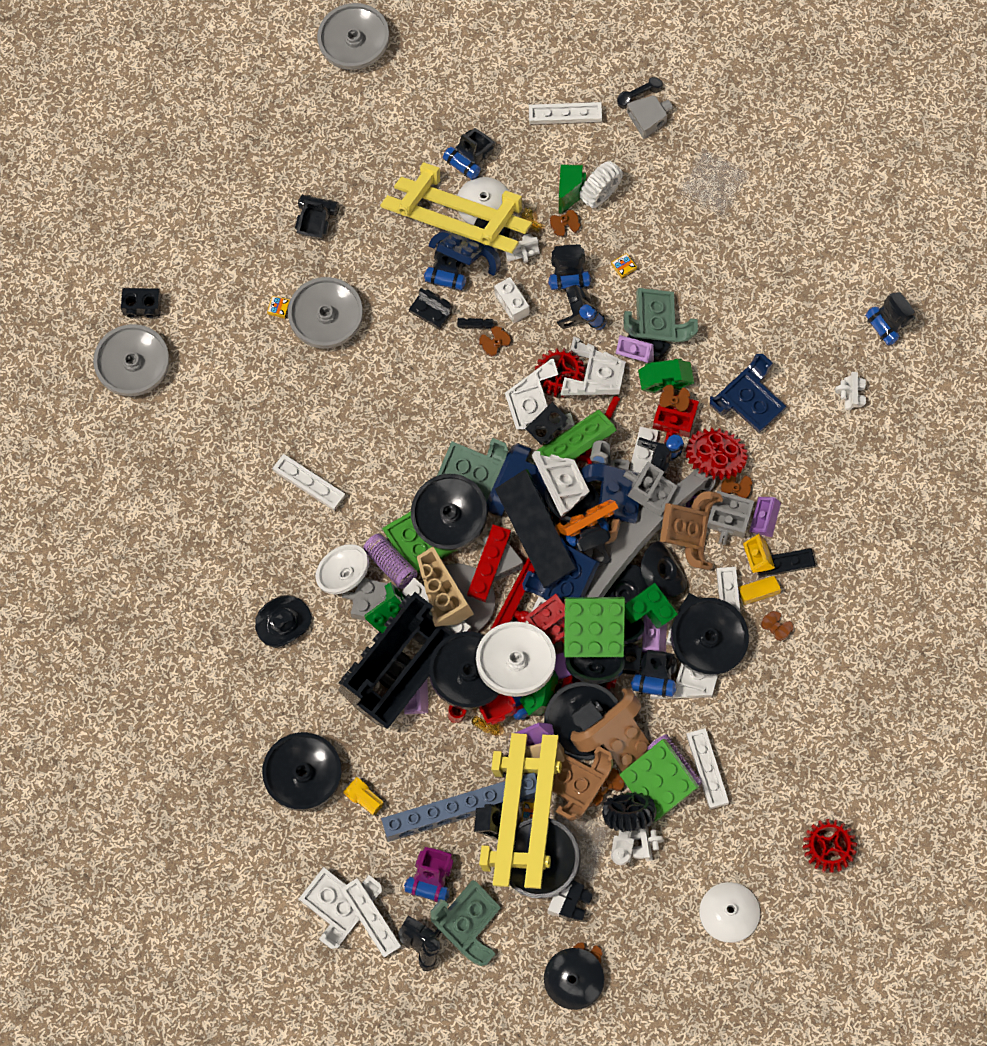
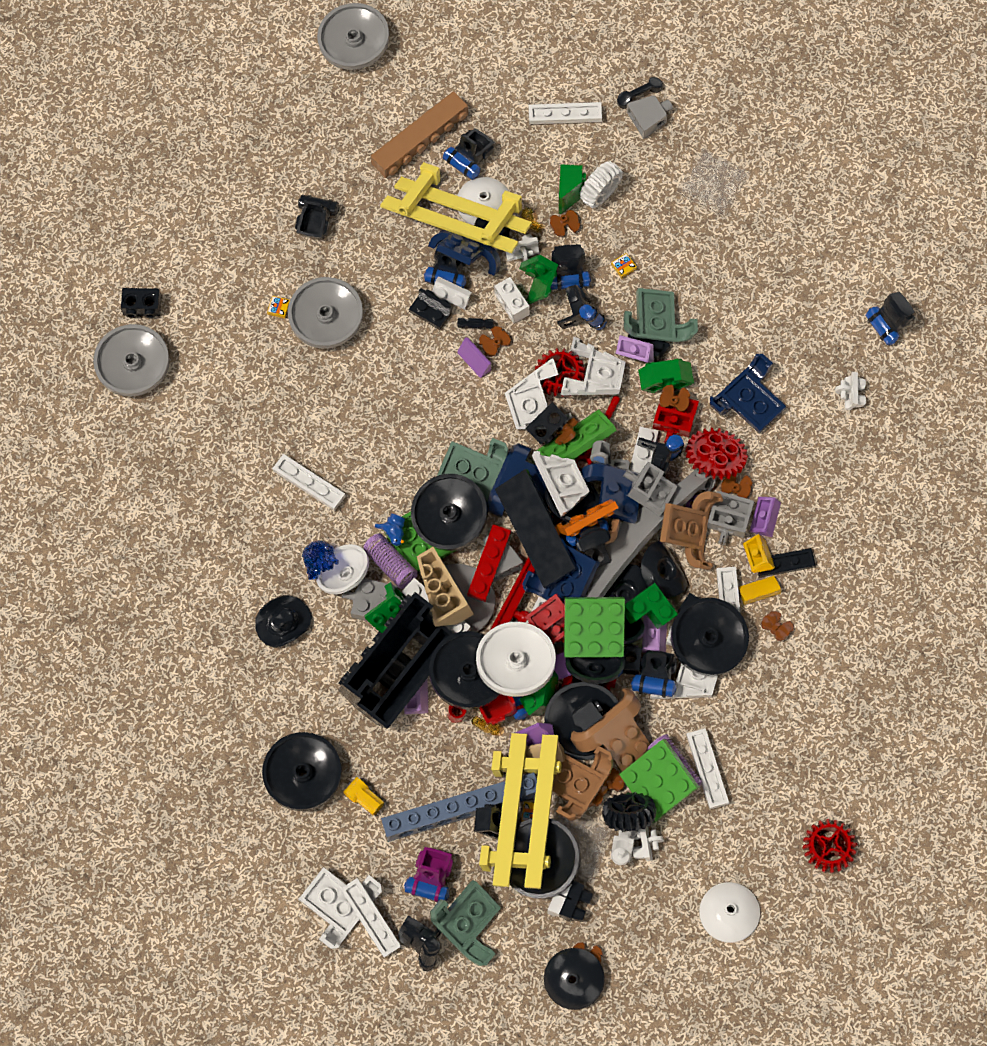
(318, 557): none -> clear blue hair
(393, 529): none -> blue animal
(419, 134): none -> medium nougat brick
(451, 292): none -> white plate
(474, 358): none -> medium lavender slope
(543, 272): none -> green bracket
(568, 432): none -> dark orange piece

